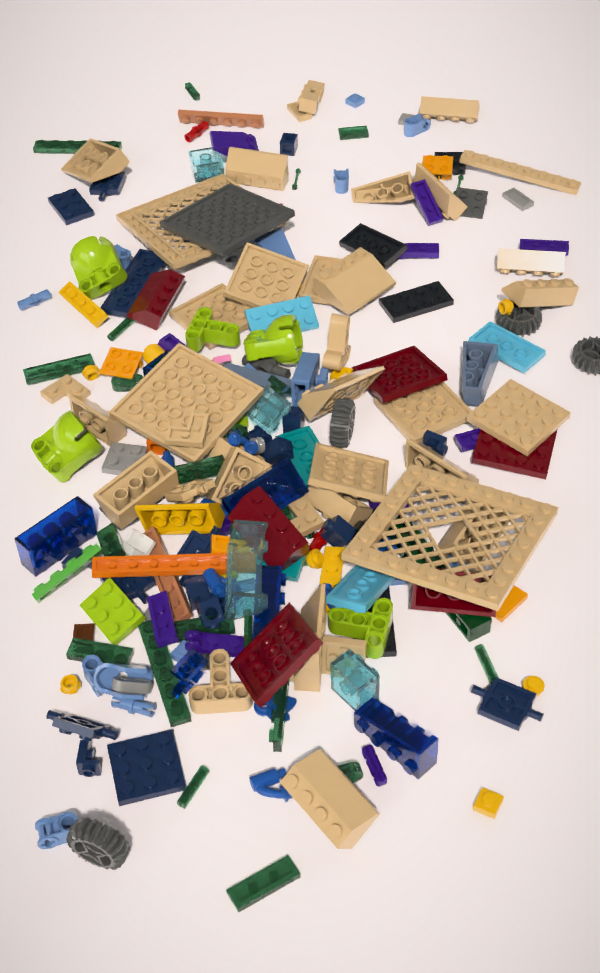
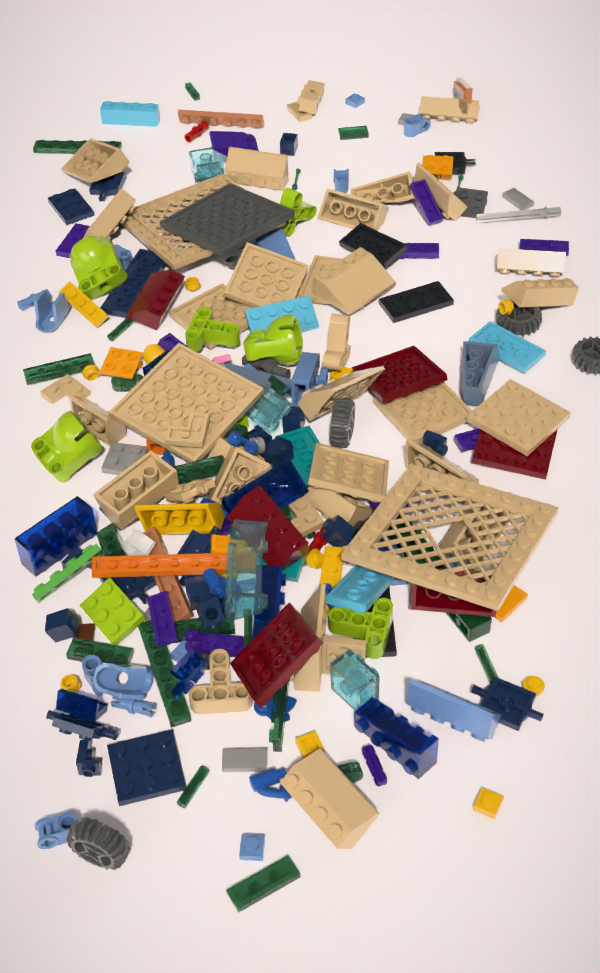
(45, 310): none -> medium blue piece
(61, 625): none -> dark blue brick
(74, 235): none -> dark purple plate
(80, 705): none -> clear blue bracket
(112, 215): none -> tan slope
(130, 113): none -> medium azure wedge
(131, 685): light grey beam -> none
(192, 284): none -> yellow plate
(244, 760): none -> light grey tile
(252, 847): none -> medium blue plate
(303, 210): none -> lime beam
(308, 744): none -> yellow plate
(351, 210): none -> tan slope
(452, 709): none -> medium blue slope
(463, 90): none -> nougat plate
(519, 214): none -> light grey axle
(520, 172): tan plate -> none

